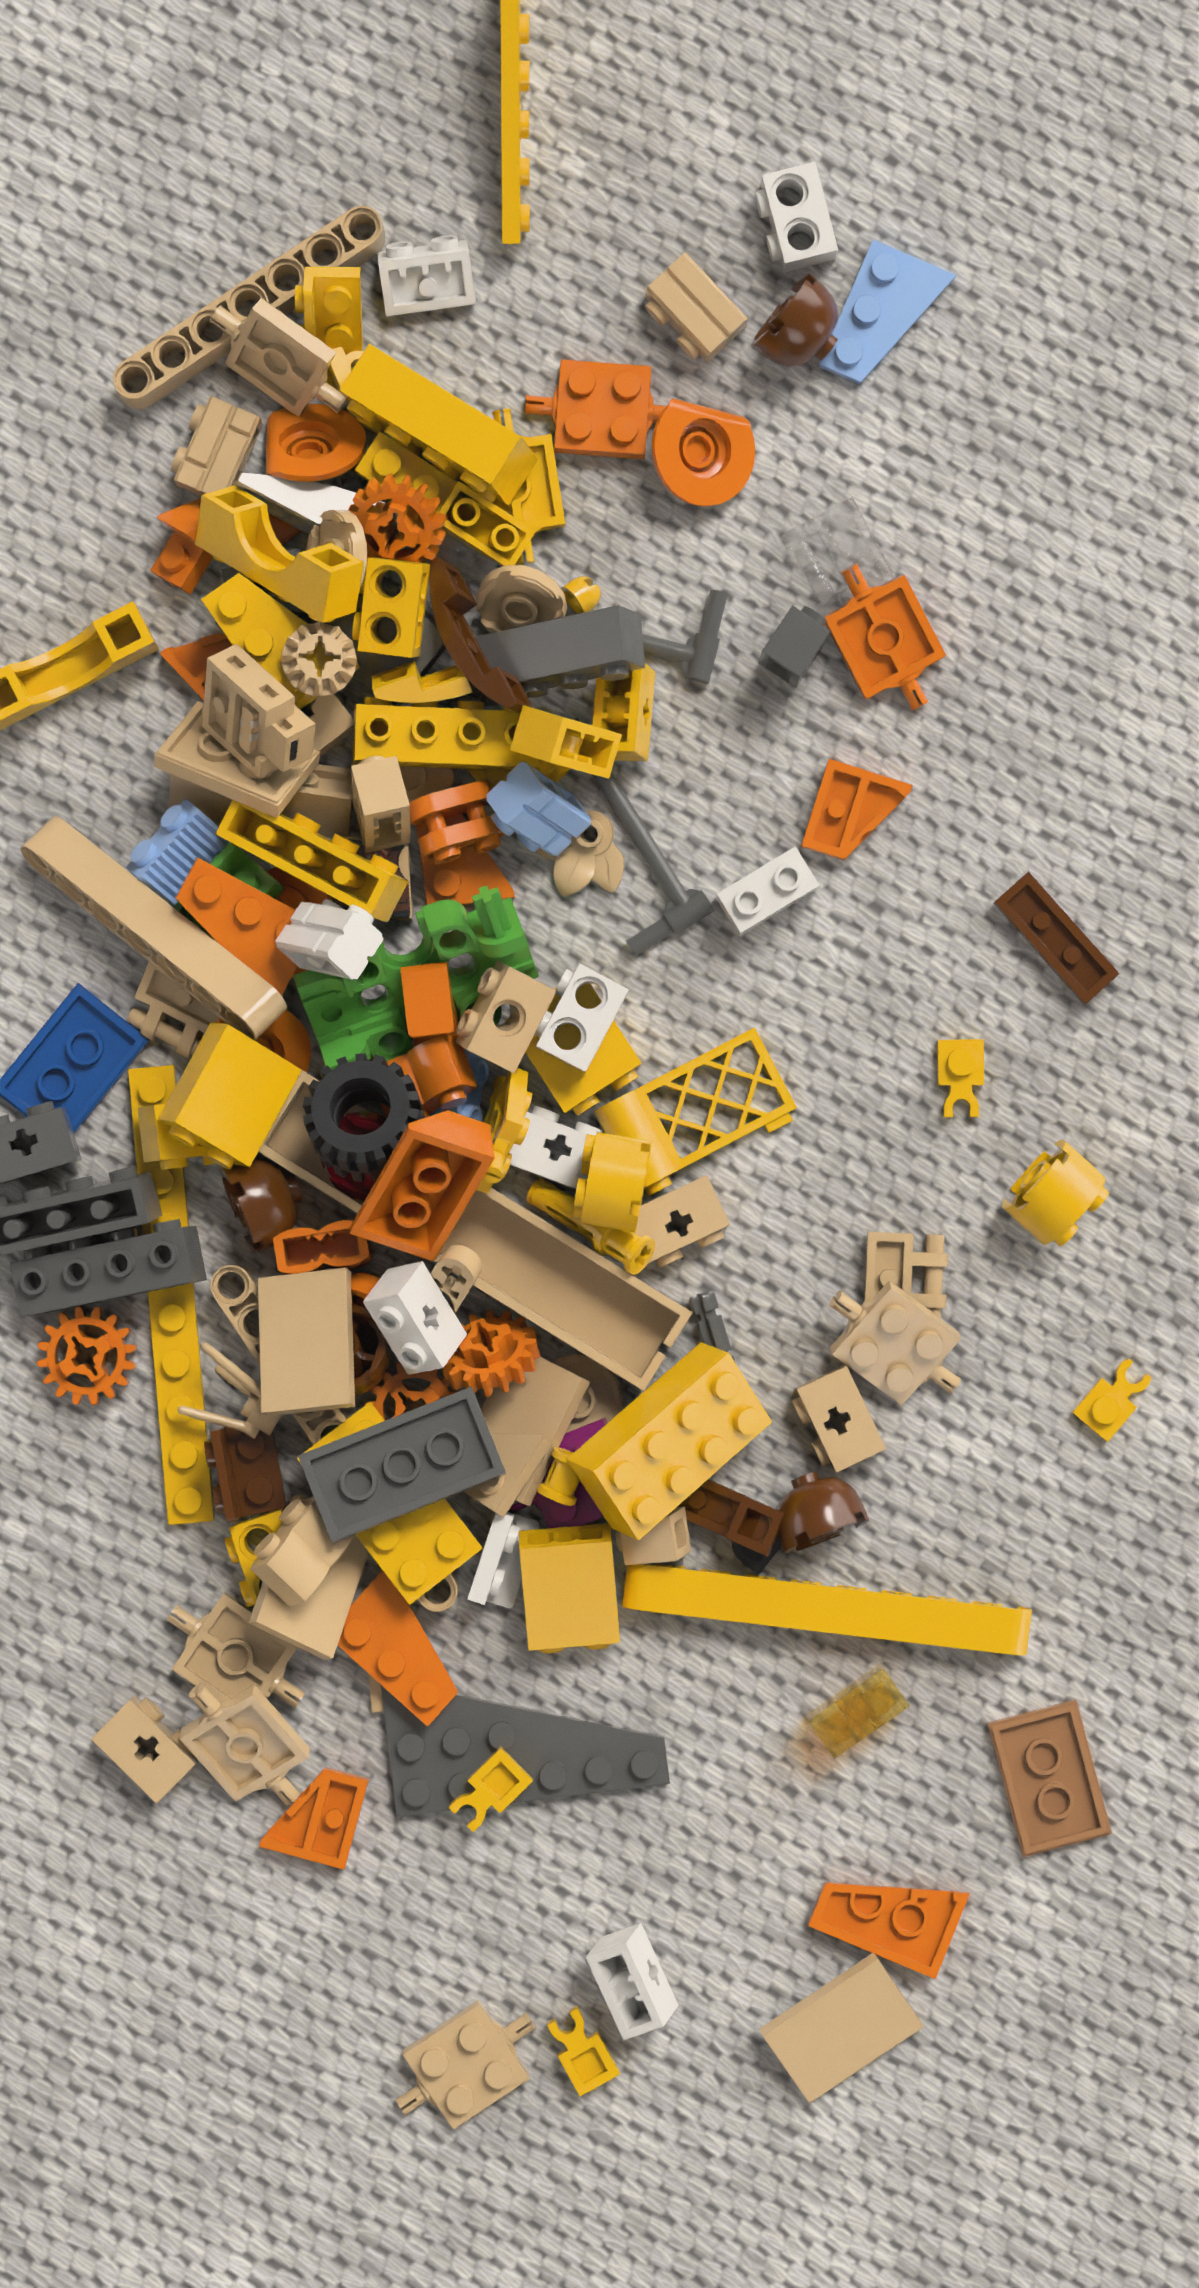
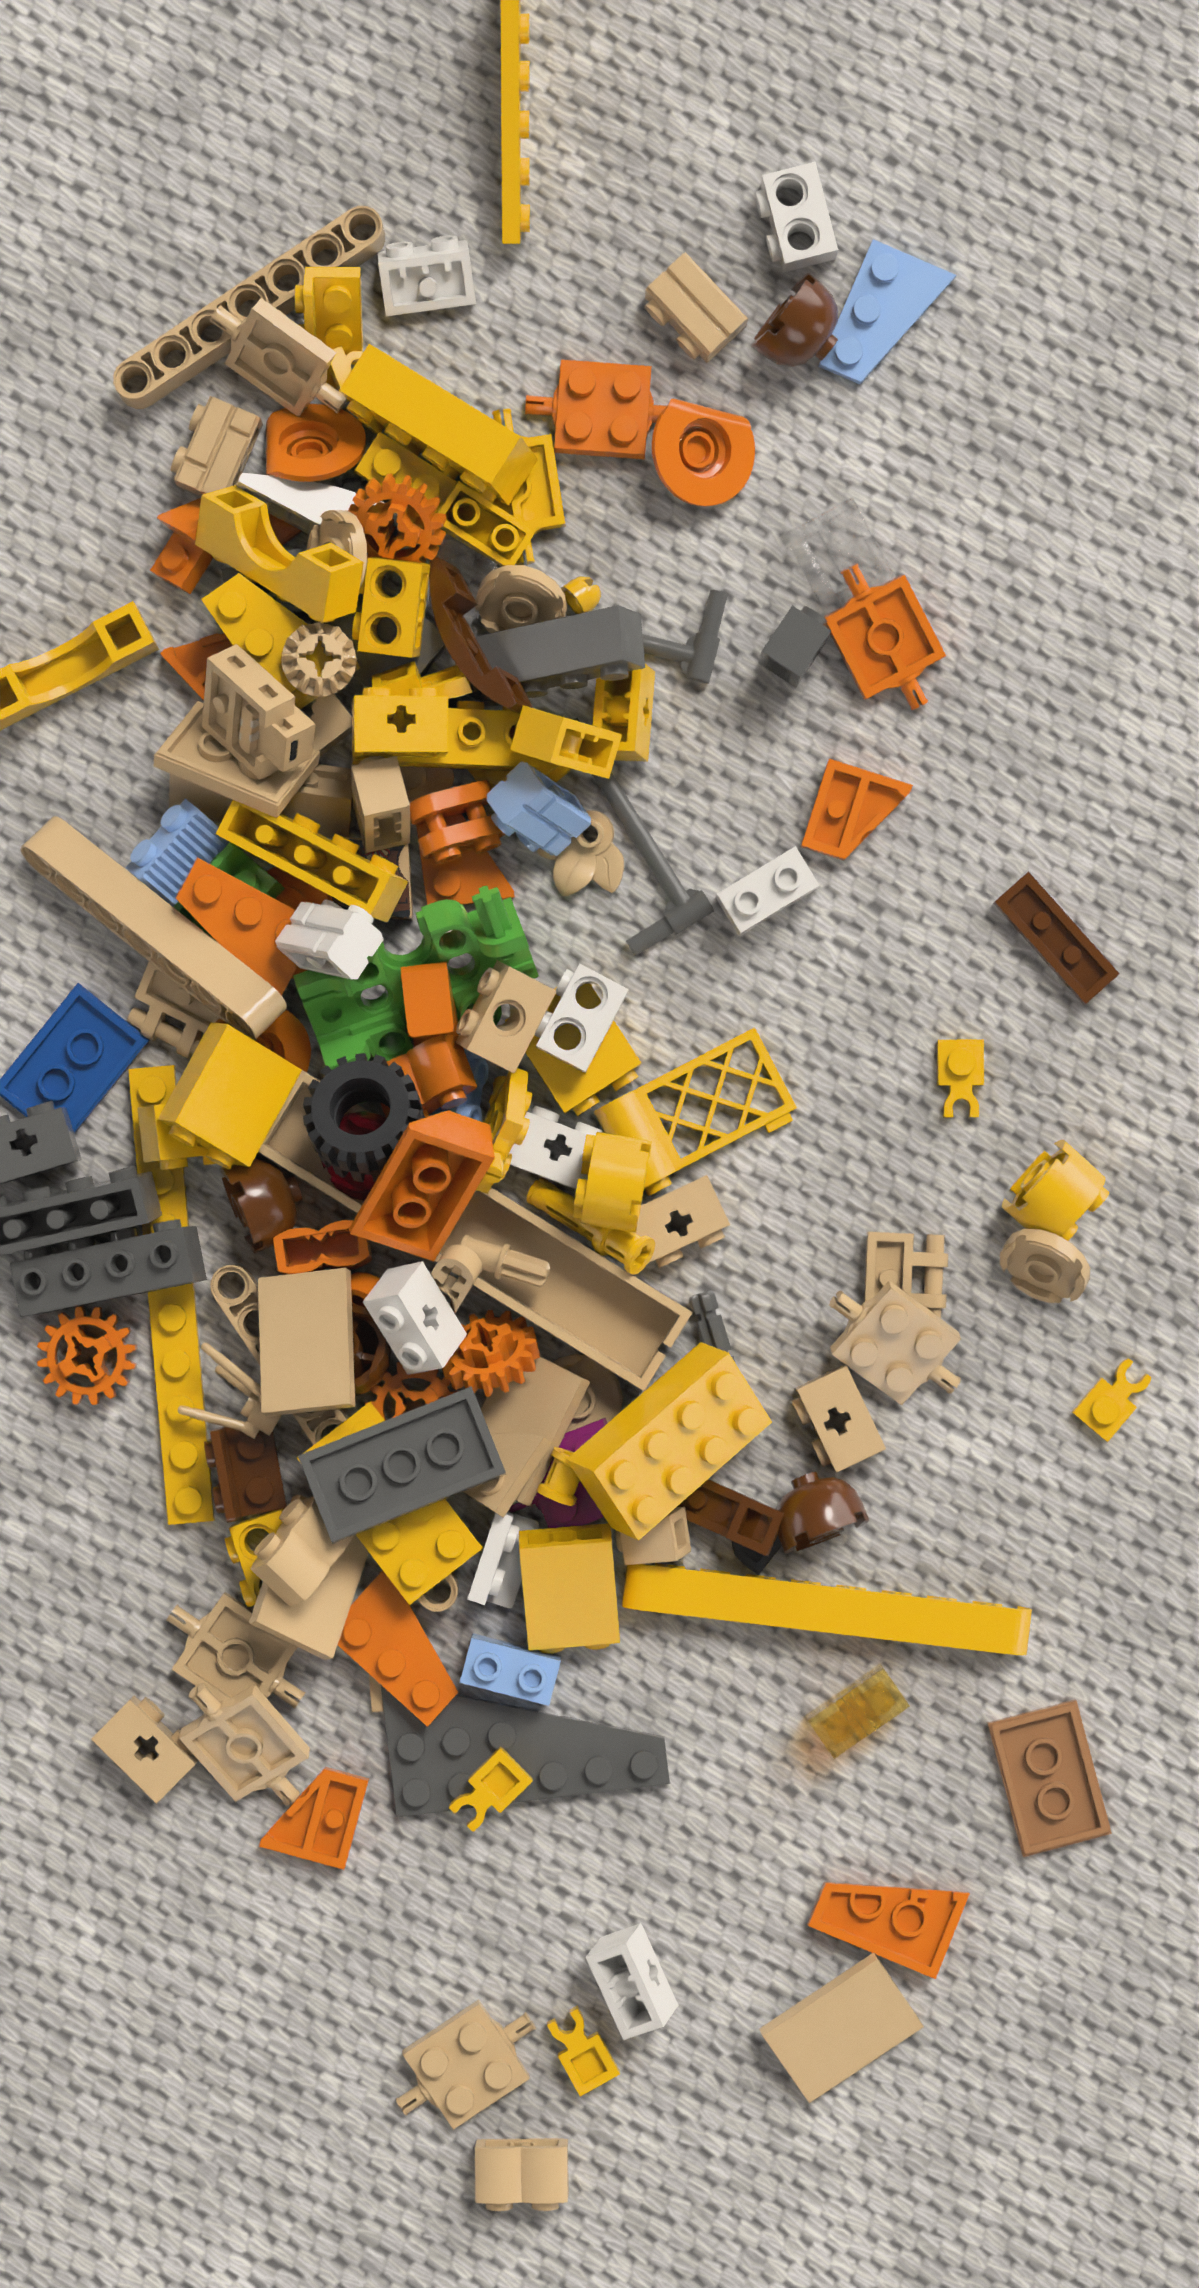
(421, 739): none -> yellow brick
(508, 1262): none -> tan axle
(510, 1669): none -> light blue brick
(521, 2172): none -> tan brick
(1045, 1265): none -> tan tile

